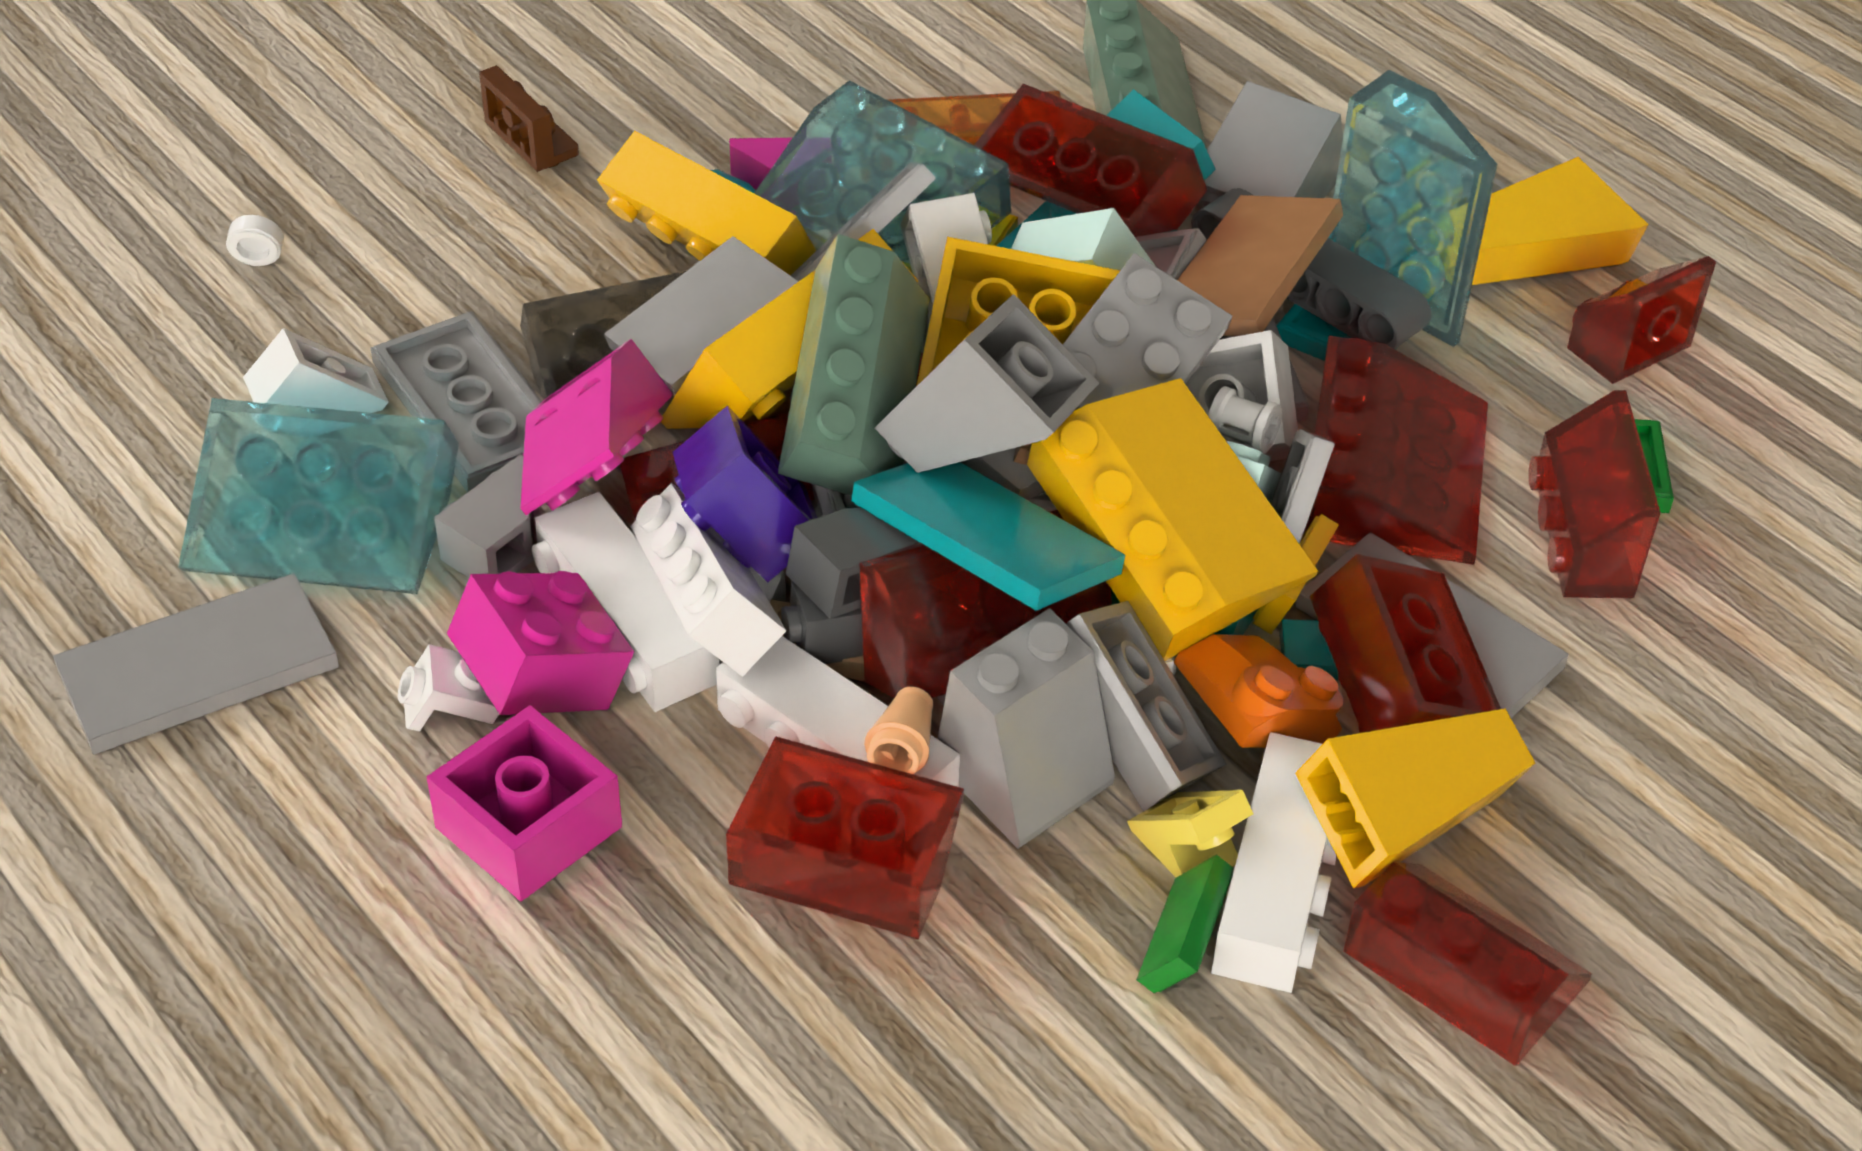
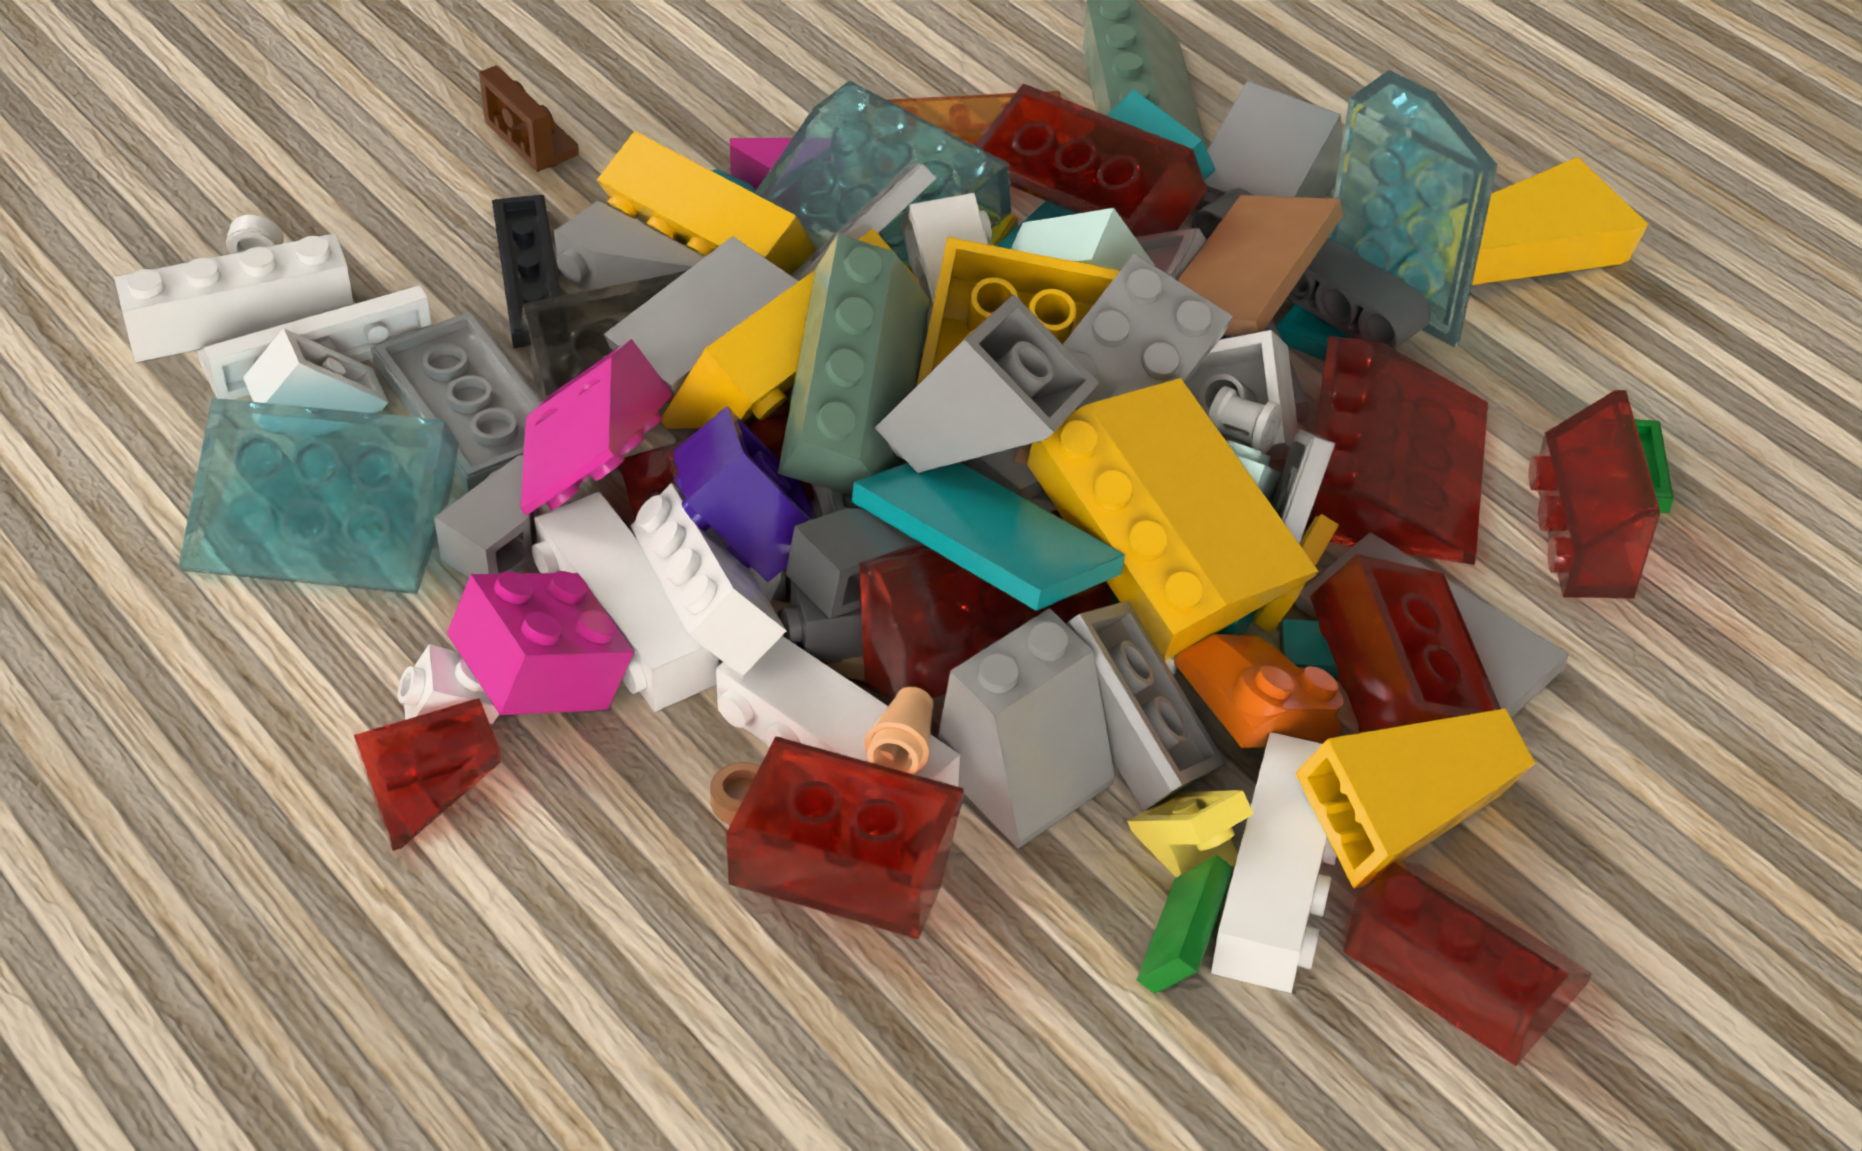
(194, 662): light grey tile -> none
(231, 295): none -> white brick
(344, 330): none -> white fence
(426, 765): none -> clear red wing
(524, 255): none -> black tile
(525, 802): dark pink brick -> none
(612, 249): none -> light grey slope
(730, 787): none -> medium nougat tile
(1641, 319): clear red slope -> none

